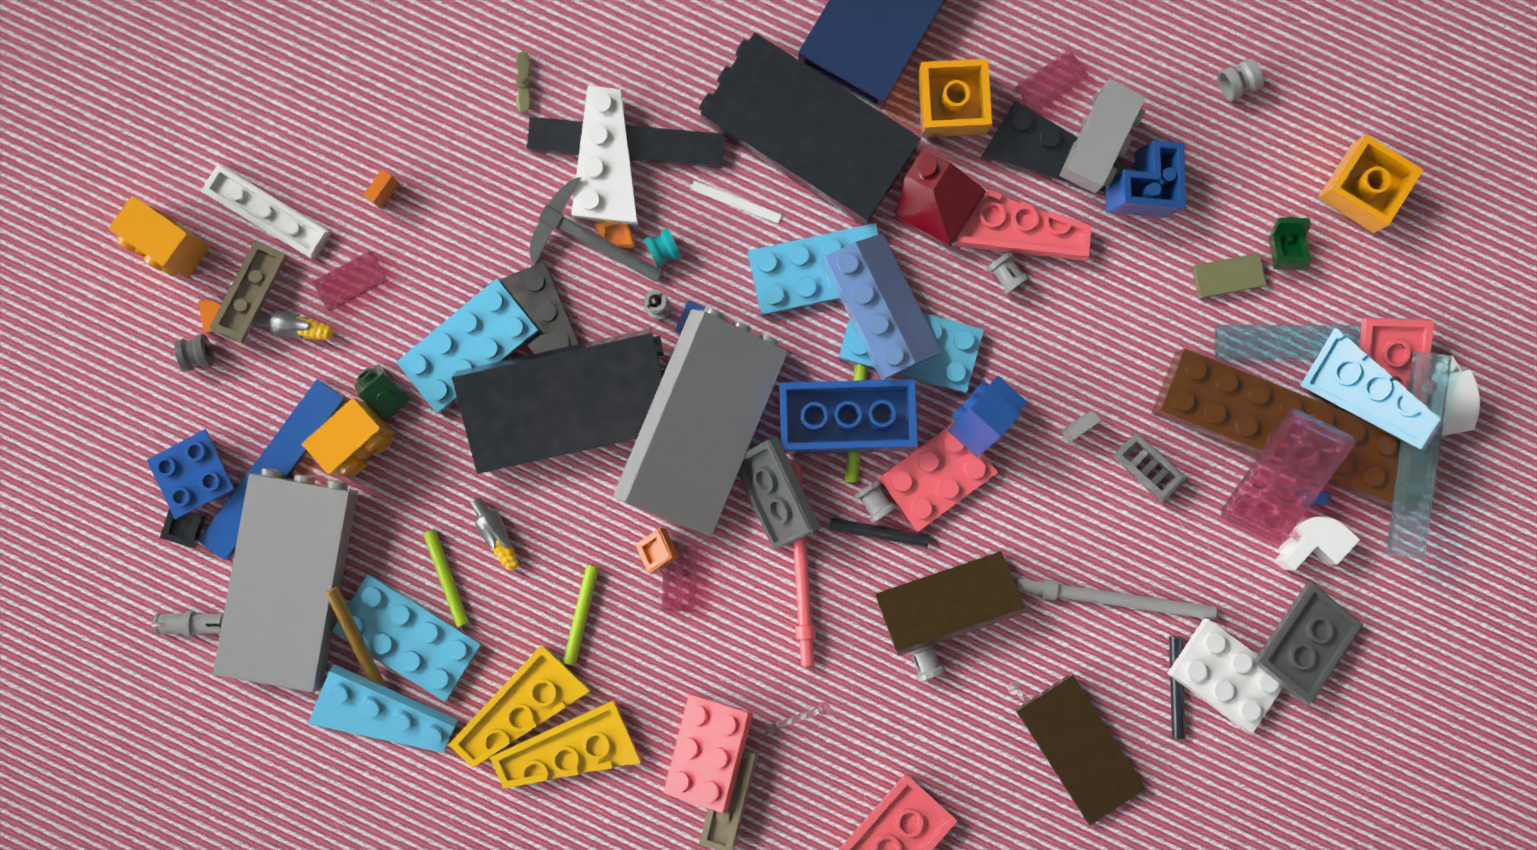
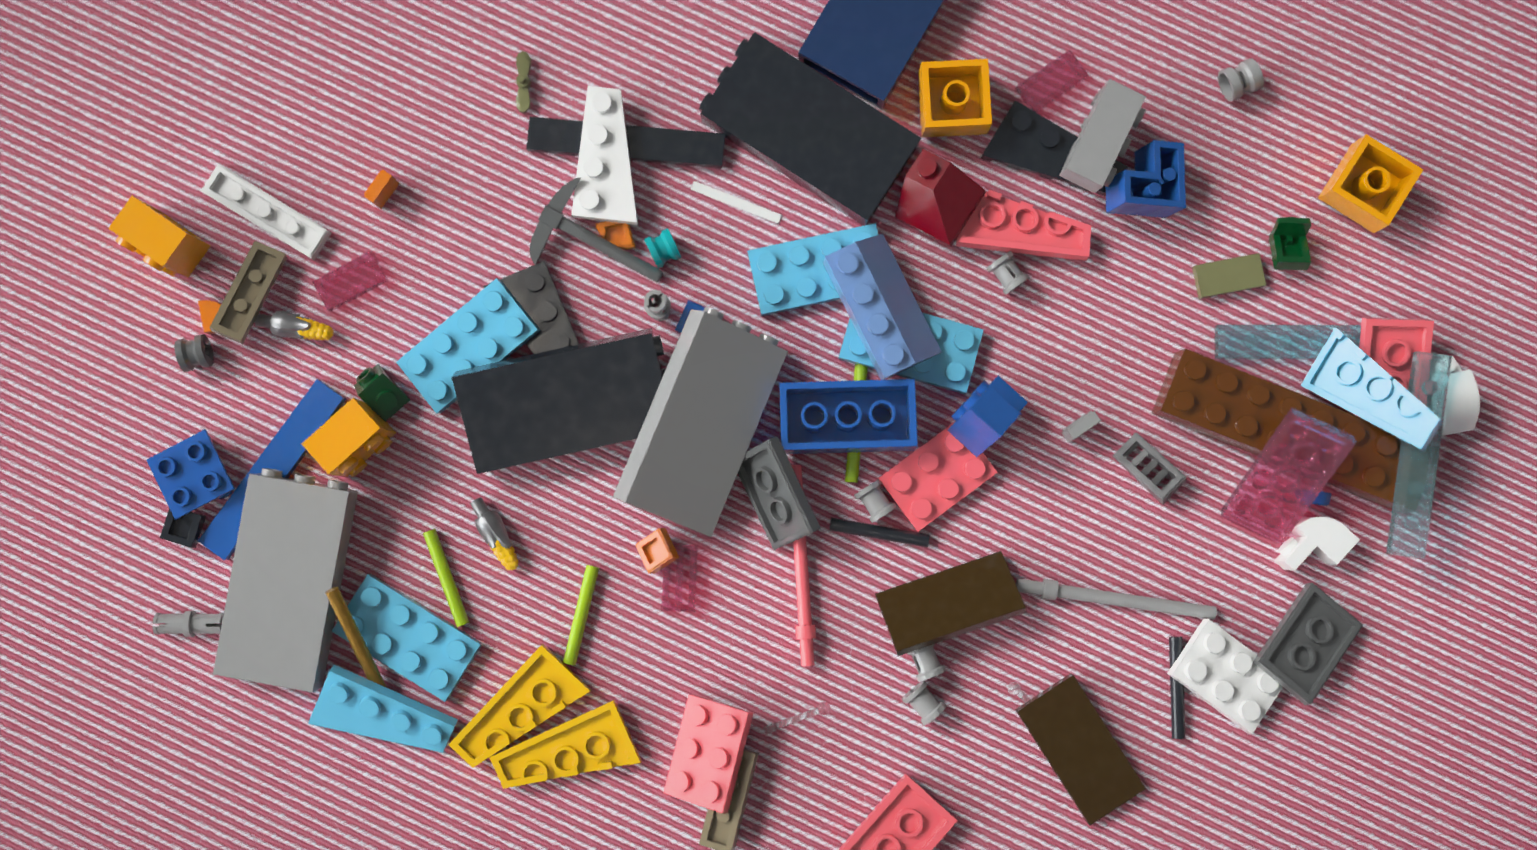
(924, 702): none -> light grey bush

